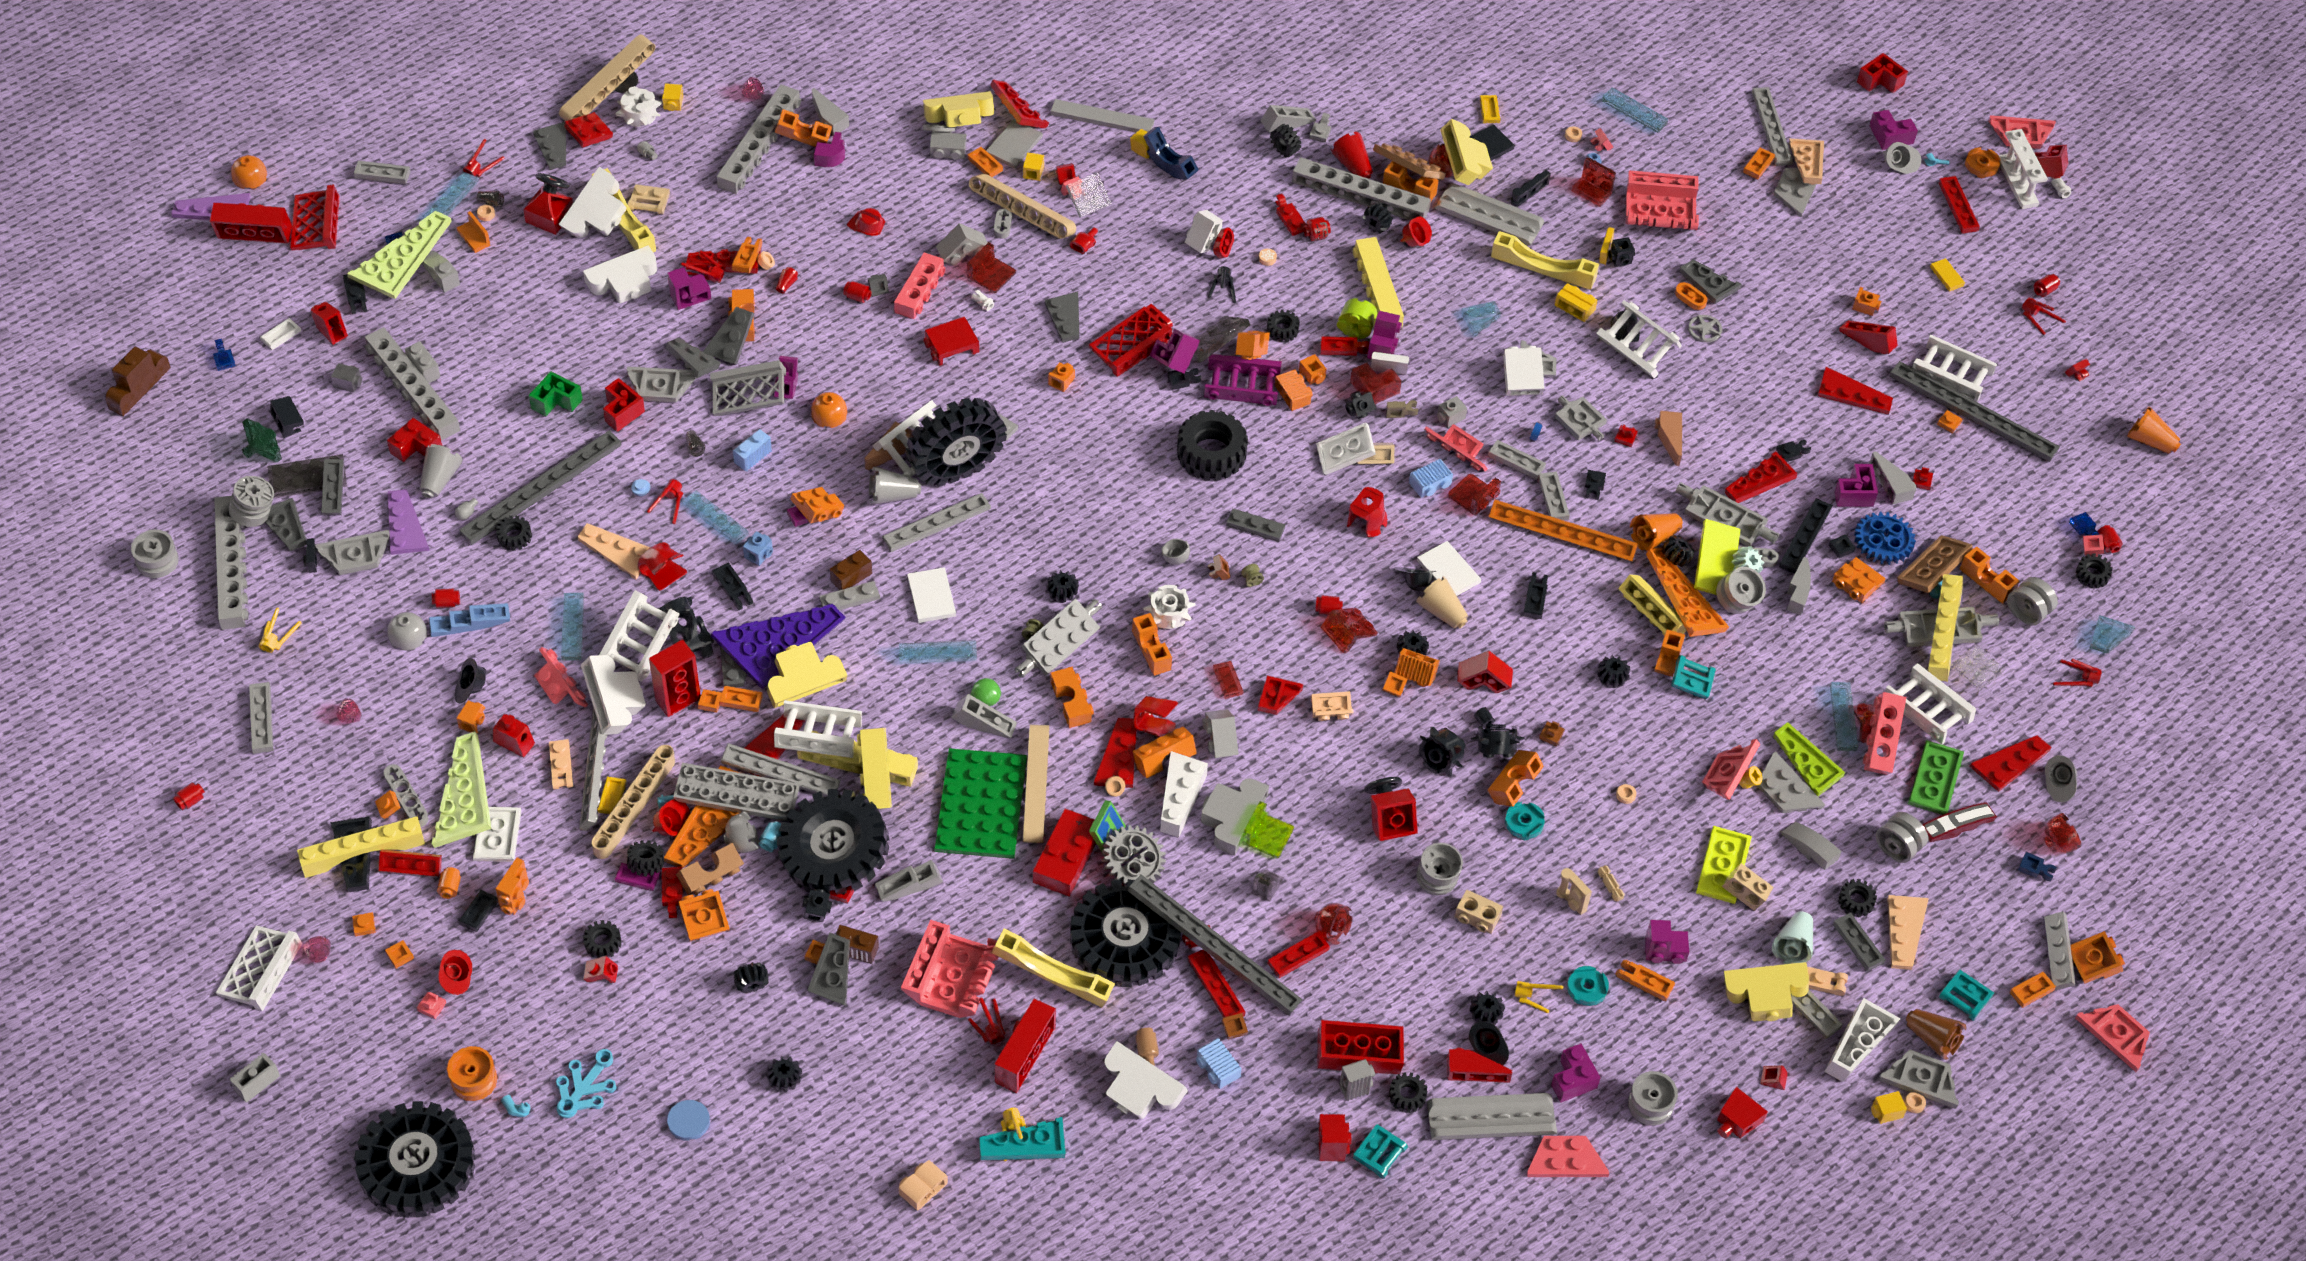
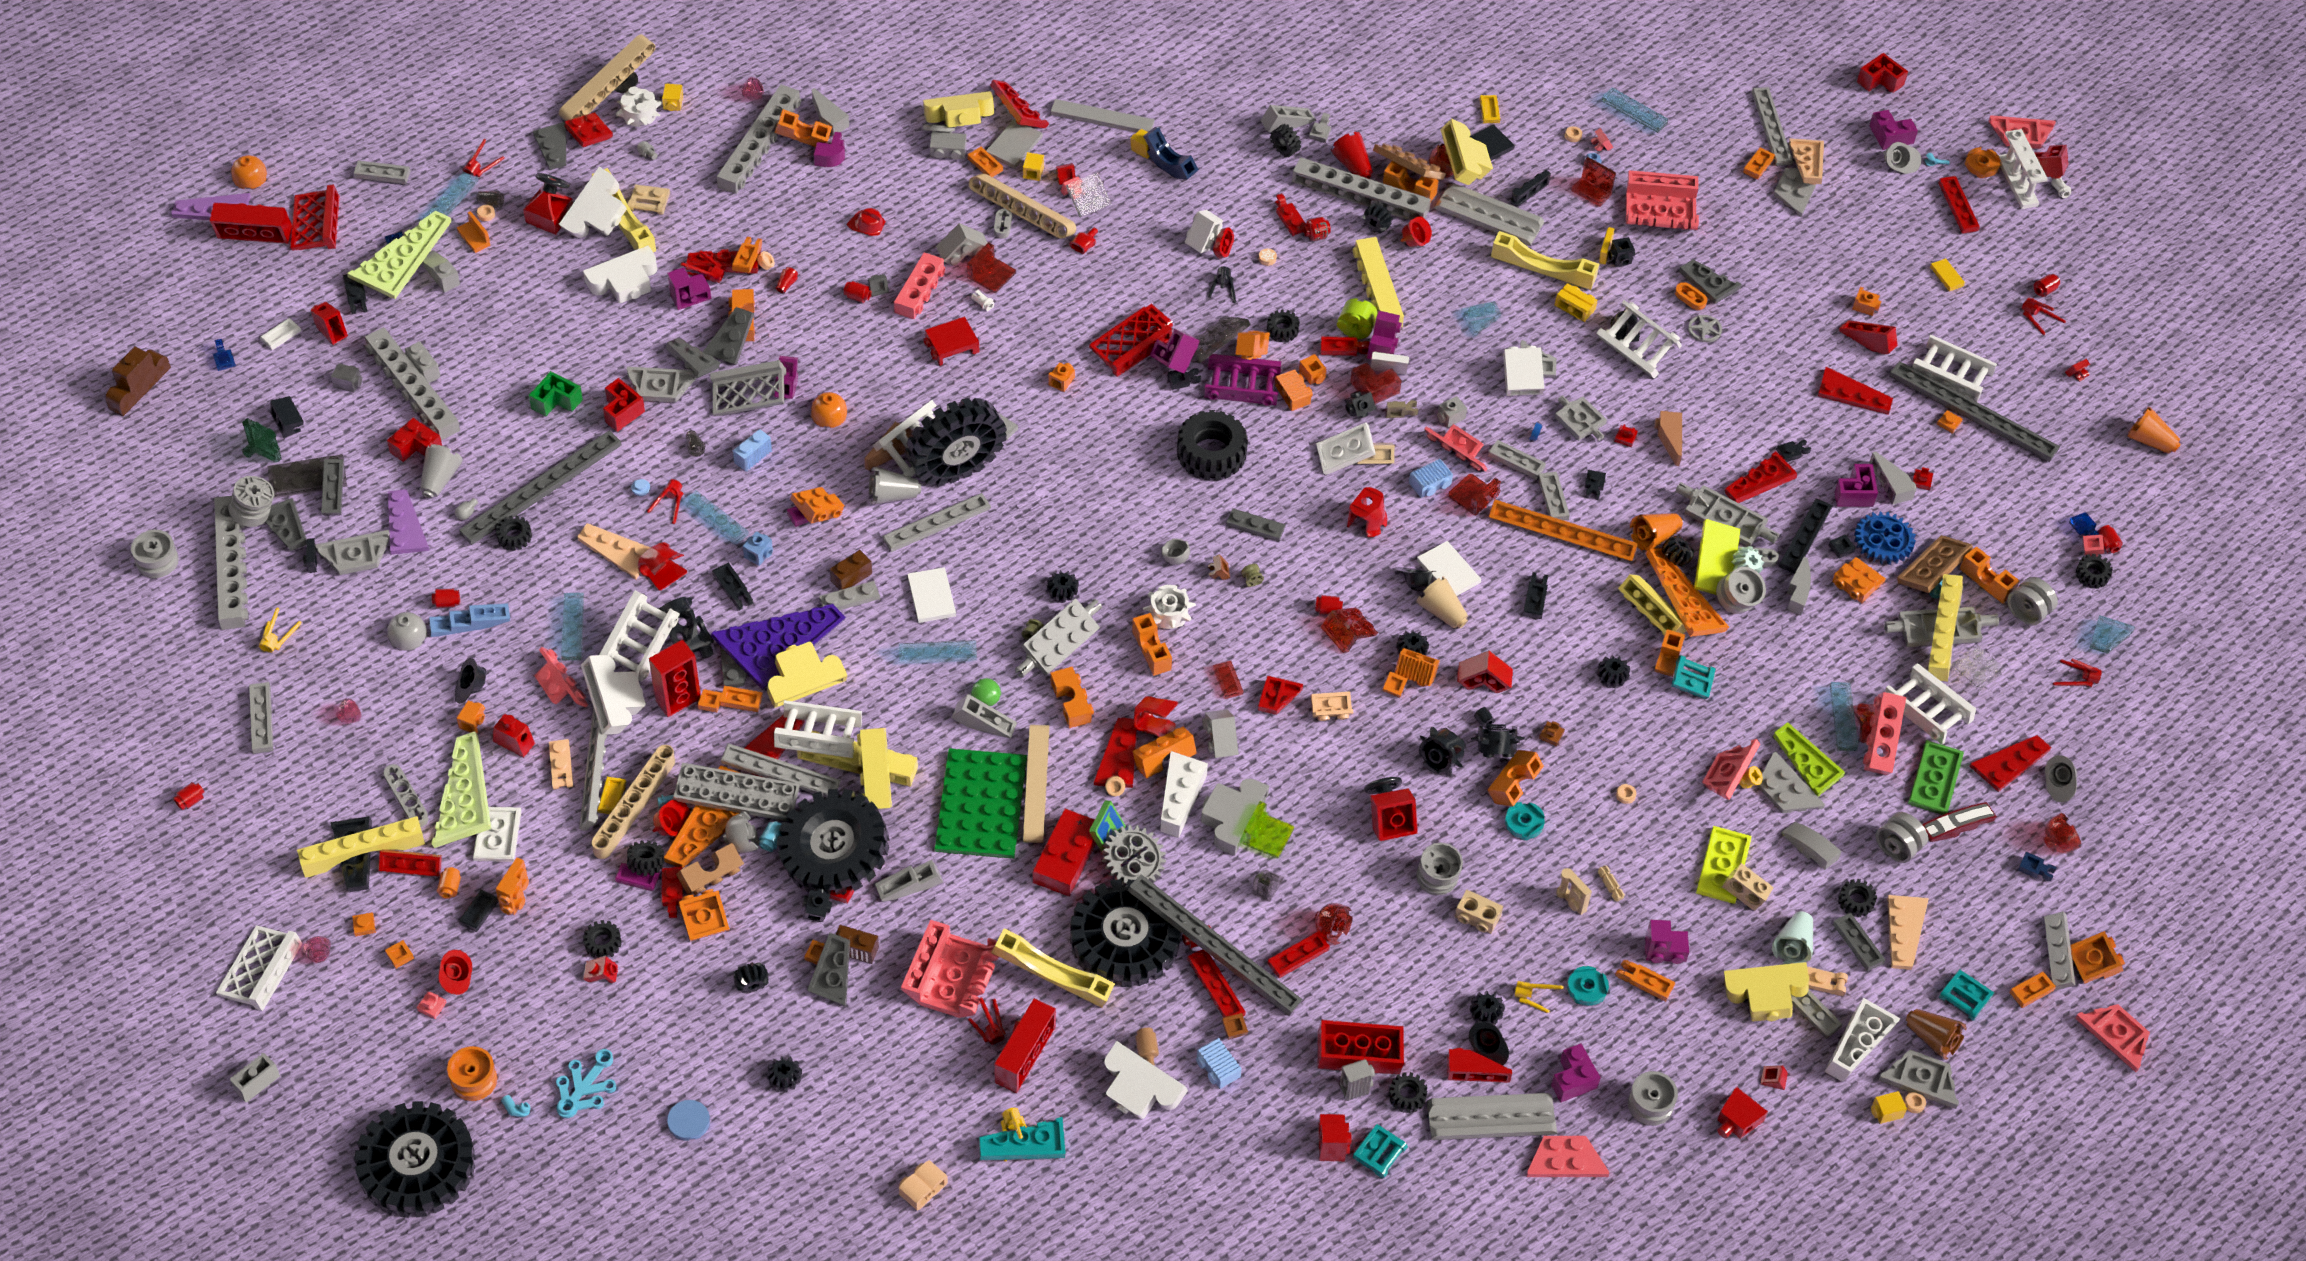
(387, 804): orange plate -> none
(1065, 315): dark grey wing -> none

